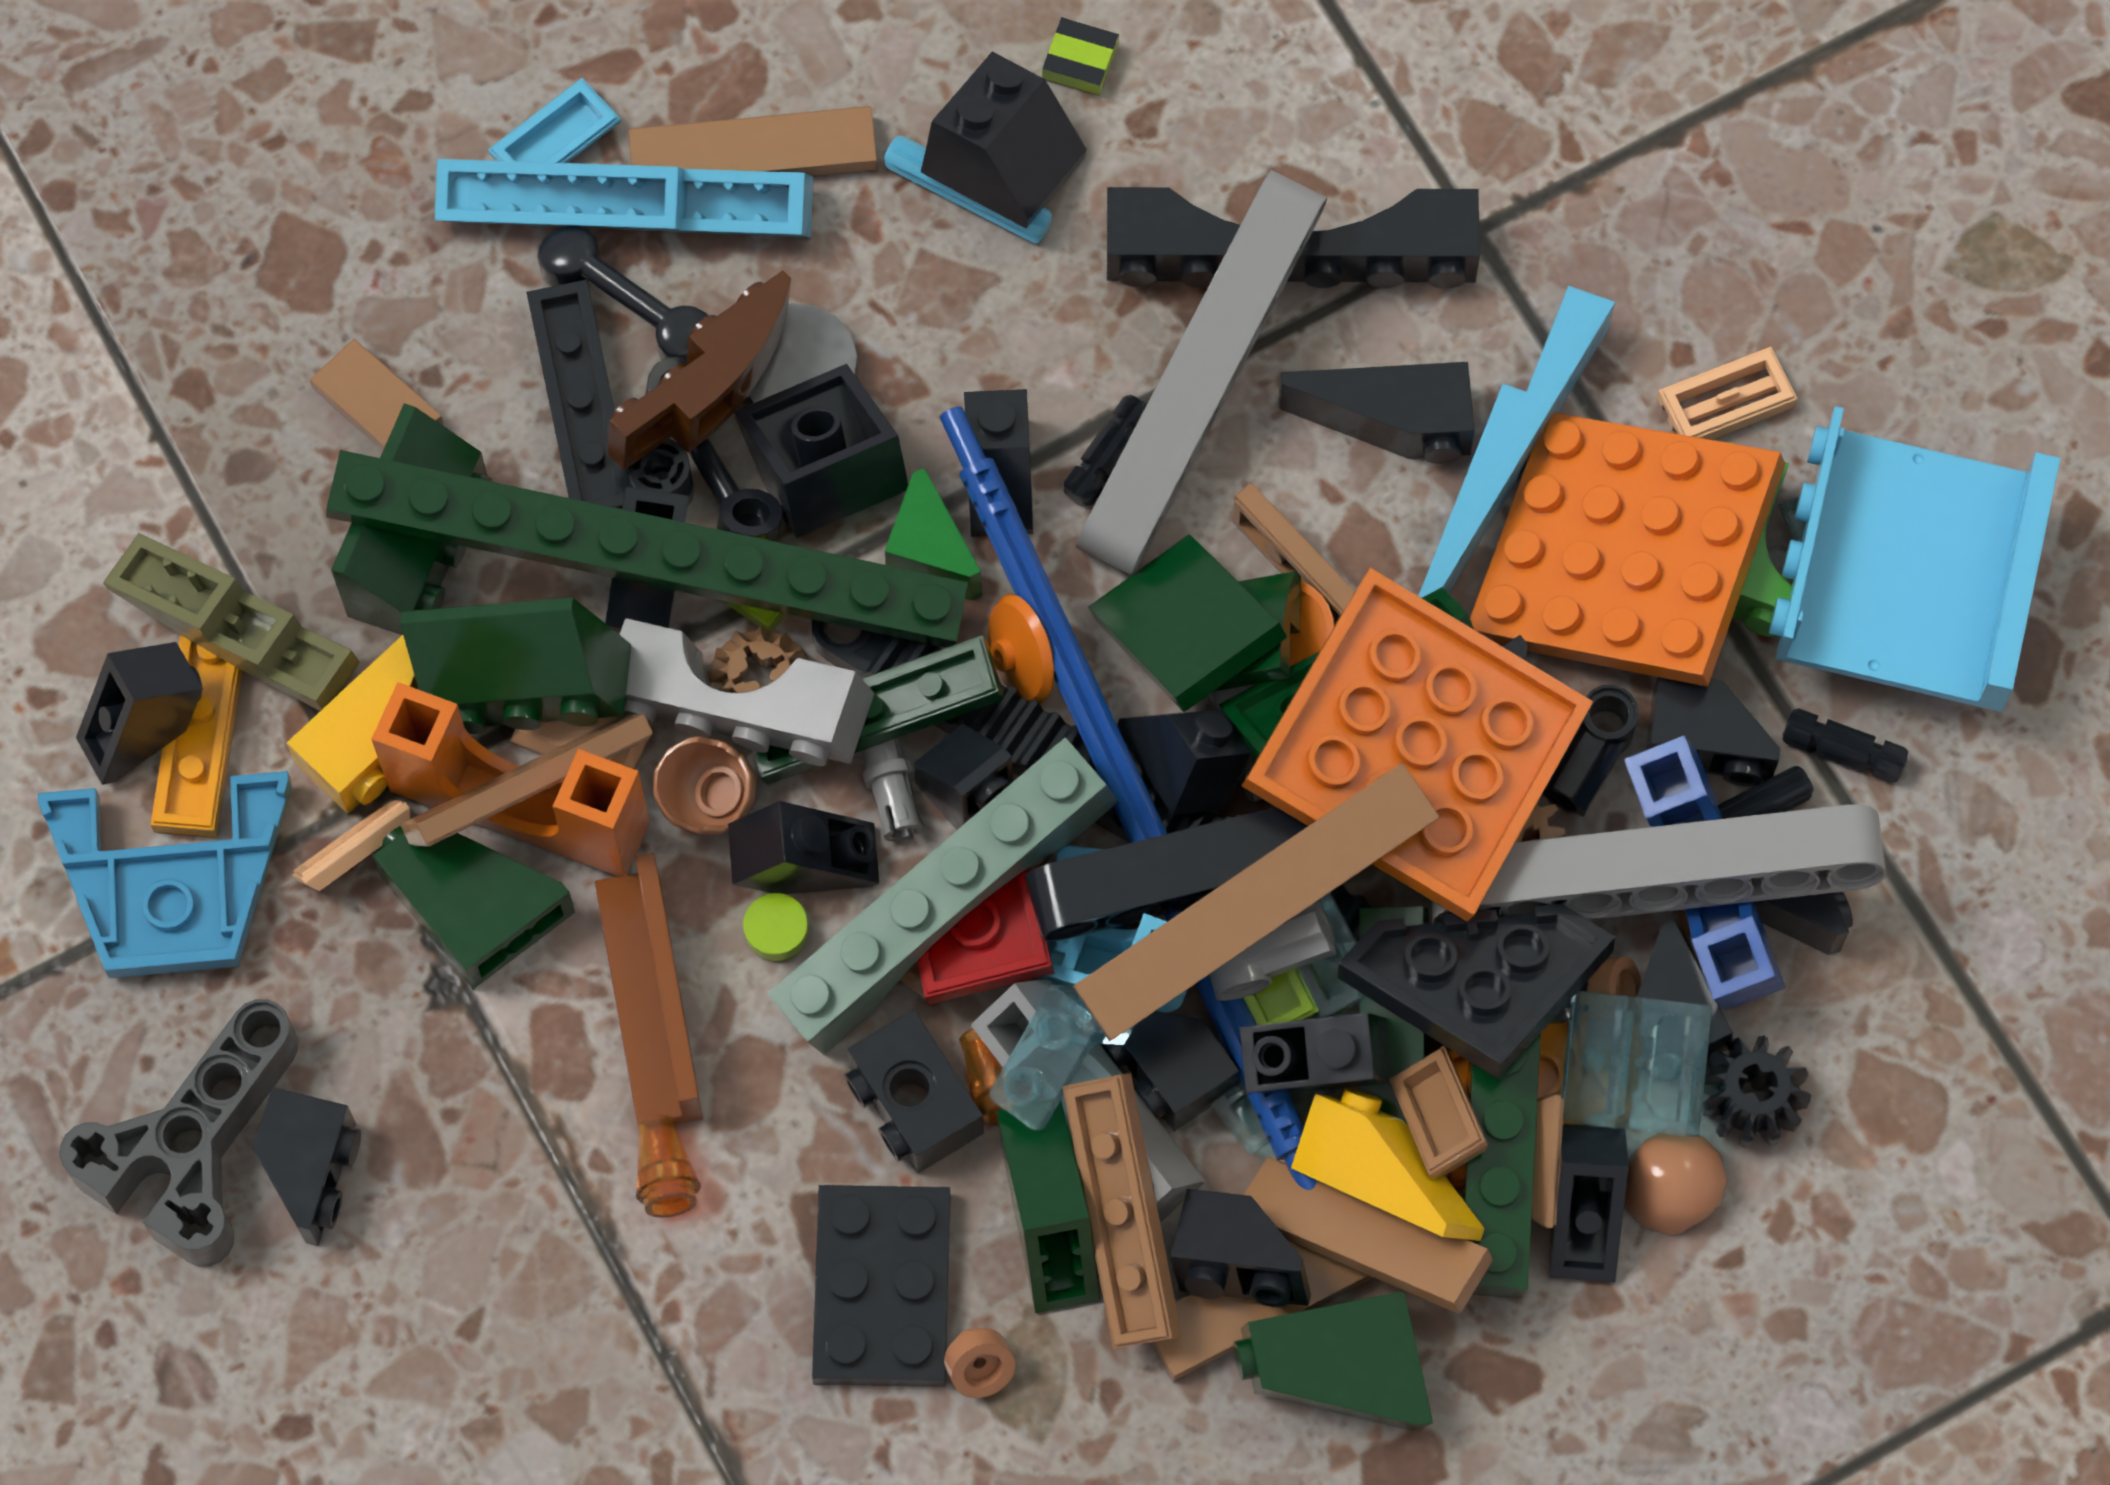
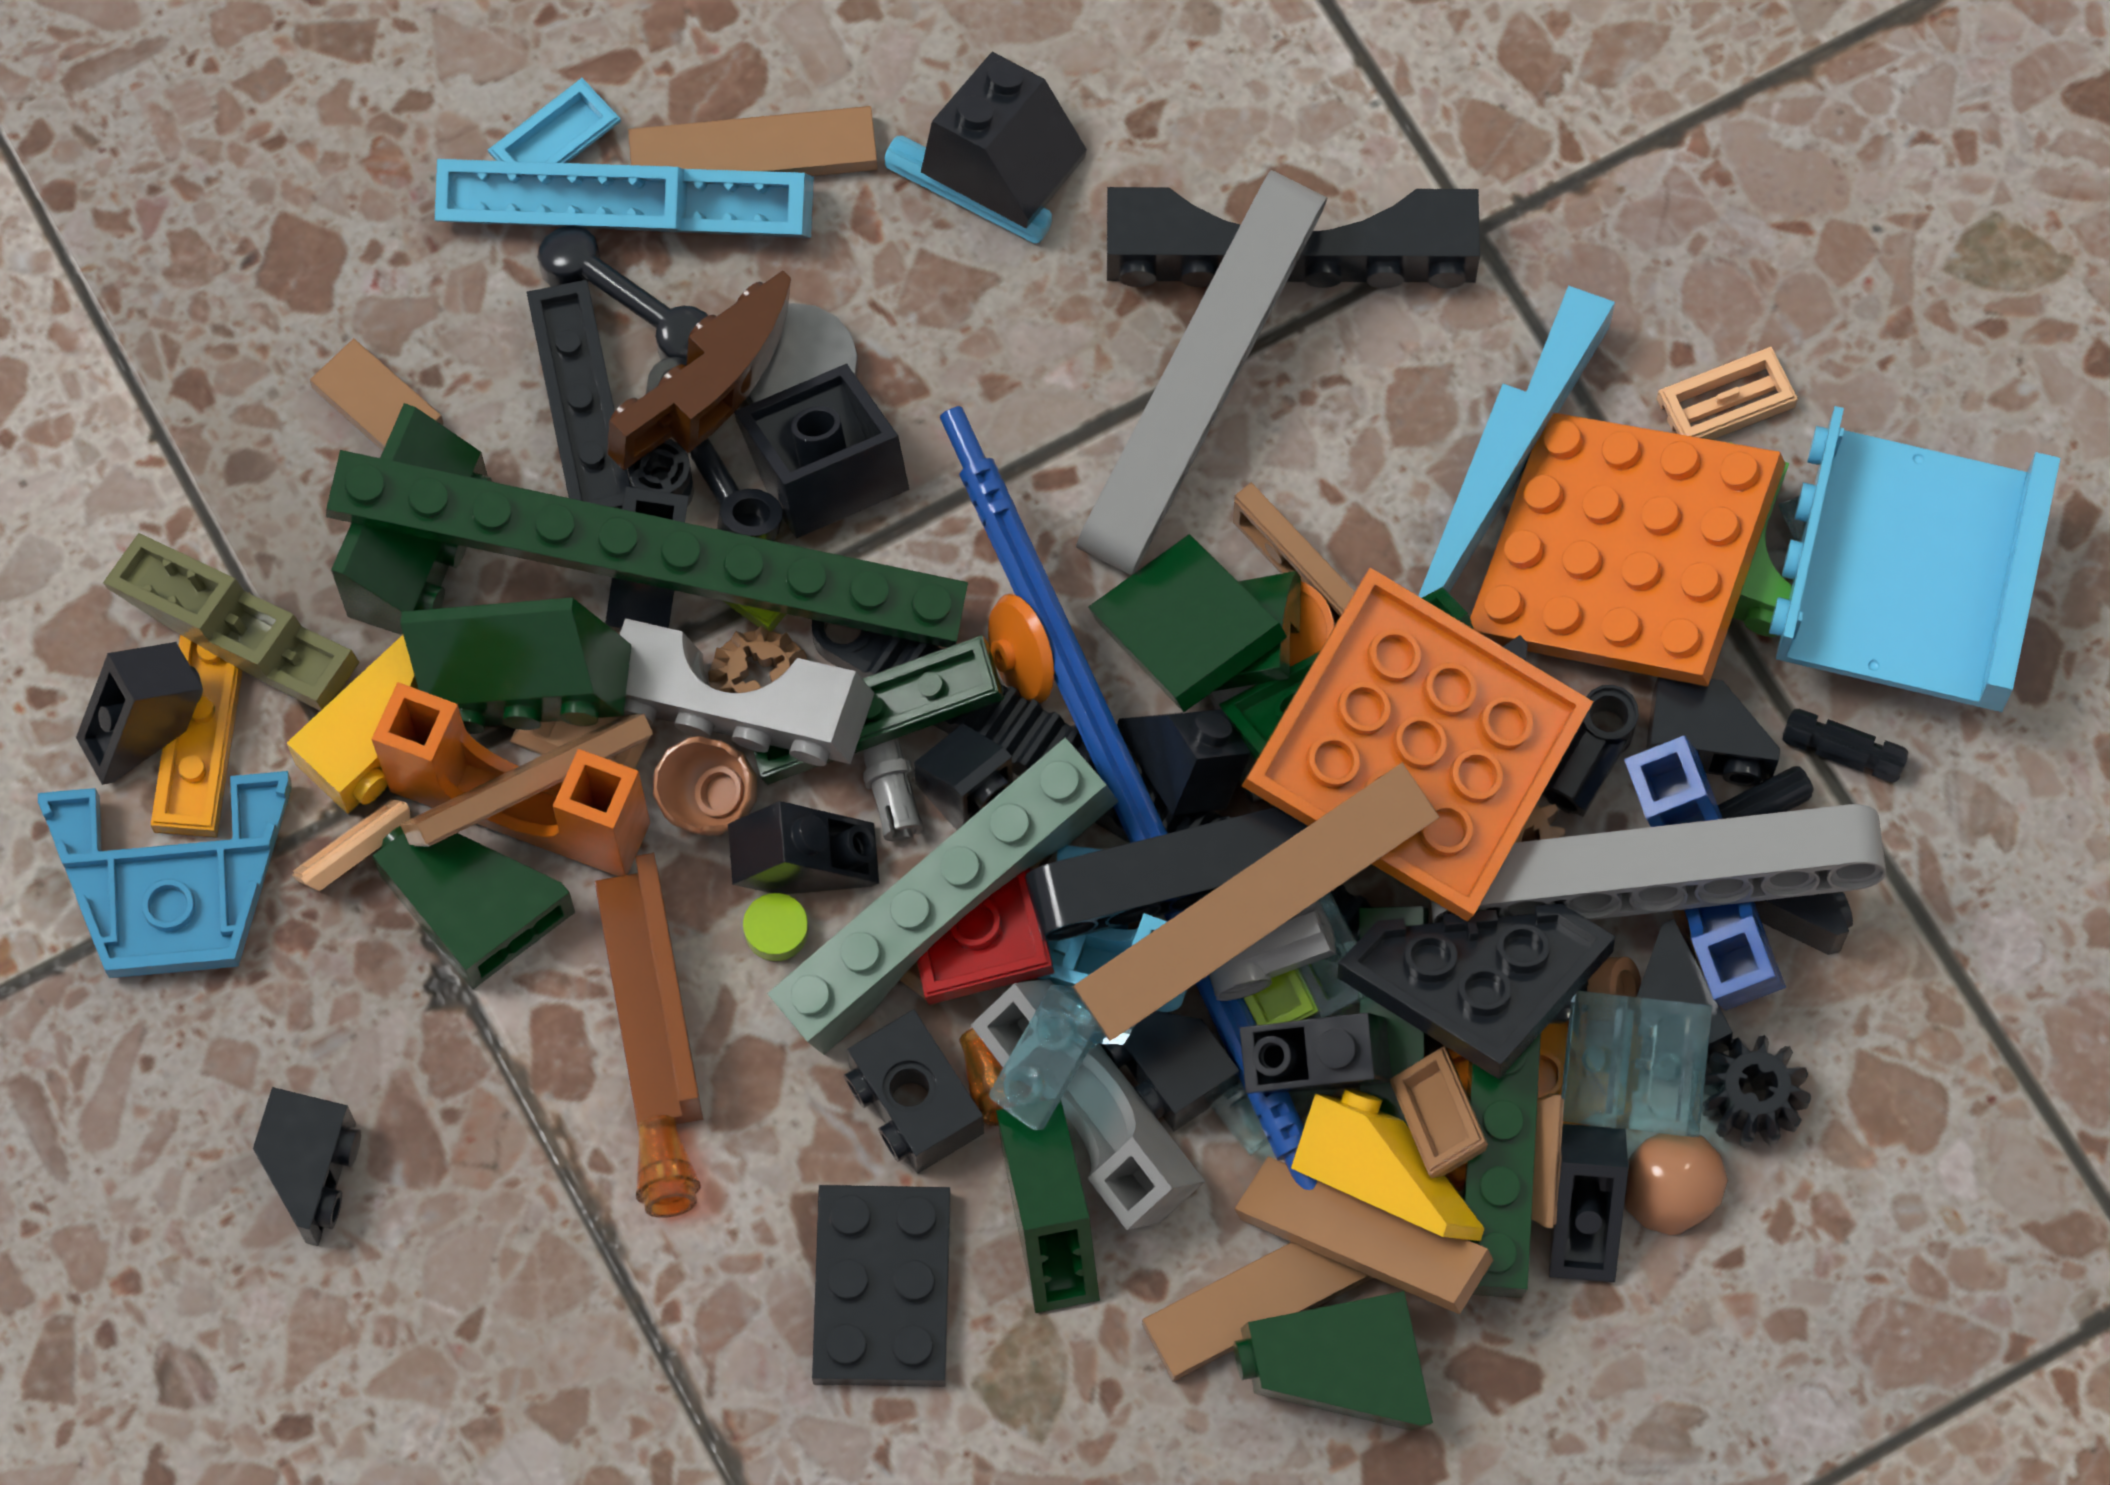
(145, 1142): dark grey beam -> none
(928, 539): green slope -> none
(979, 1362): nougat tile -> none
(1003, 433): black slope -> none
(1080, 56): tile -> none
(1101, 456): black axle -> none
(1122, 1211): medium nougat tile -> none
(1235, 1251): black slope -> none
(1397, 408): black slope -> none

